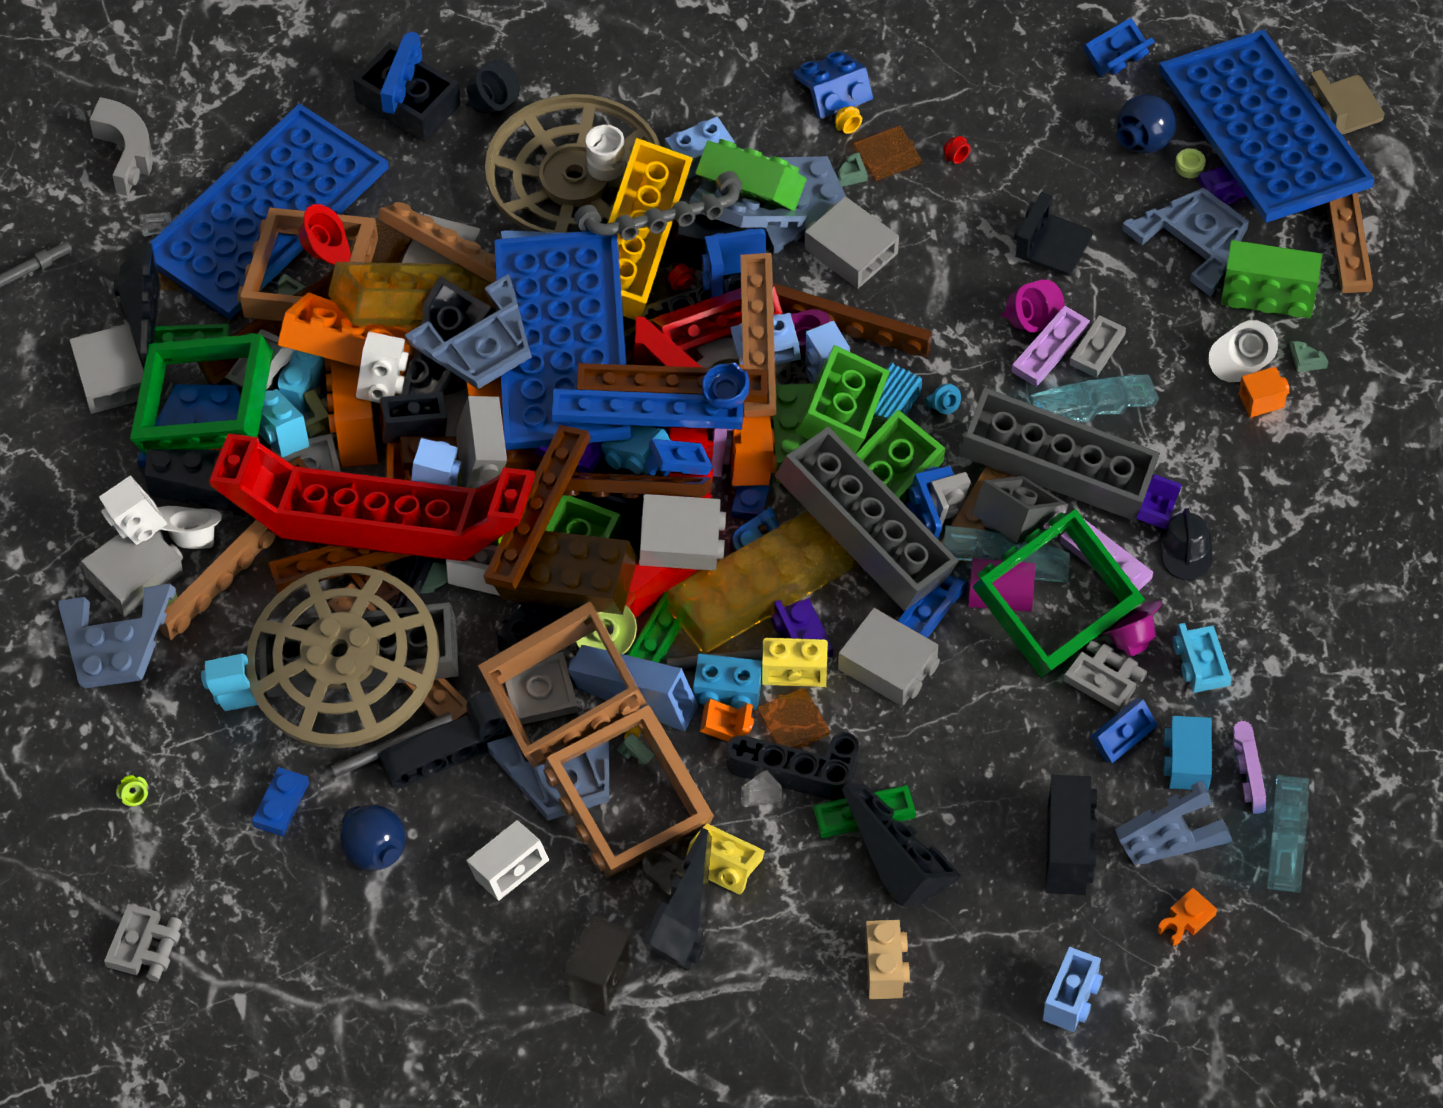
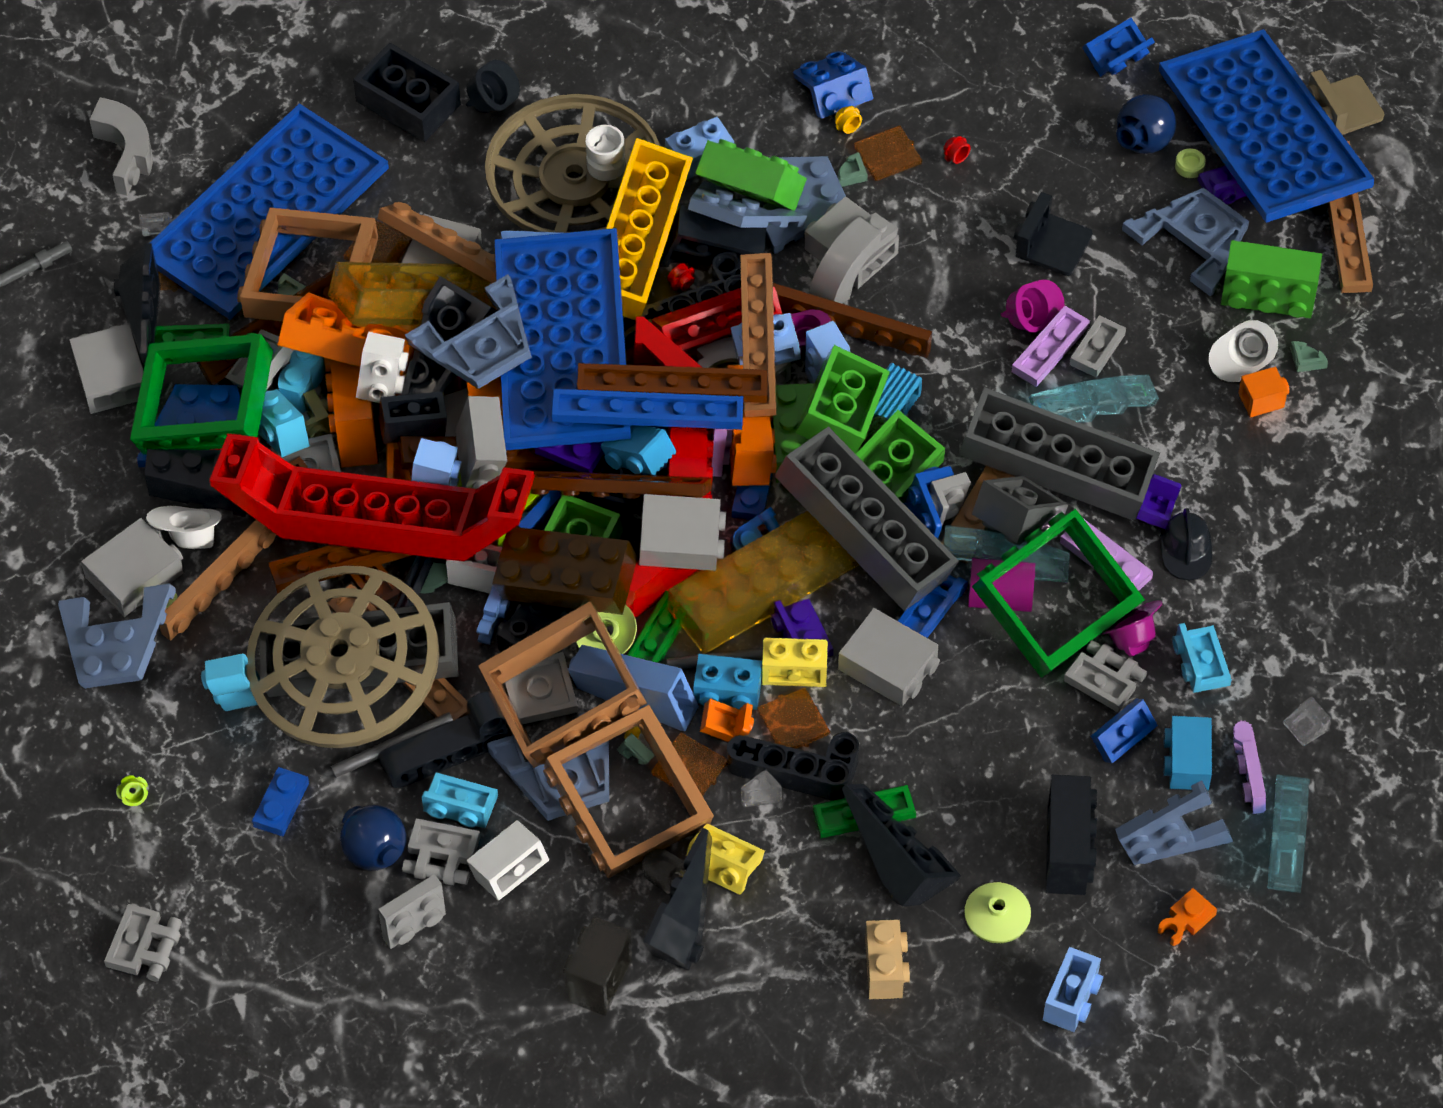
(132, 511): white brick -> none
(324, 235): red piece -> none
(401, 72): blue plate -> none
(412, 912): none -> light grey plate
(444, 843): none -> light grey plate
(459, 800): none -> medium azure bracket
(493, 612): none -> medium blue plate
(546, 491): reddish brown plate -> none
(677, 457): blue plate -> none
(699, 760): none -> clear orange piece
(724, 257): blue bracket -> none
(725, 386): blue hair -> none
(727, 184): dark grey bar -> none
(847, 256): none -> light grey arch
(944, 399): dark azure plate -> none
(993, 924): none -> yellowish green dish
(1308, 721): none -> clear slope

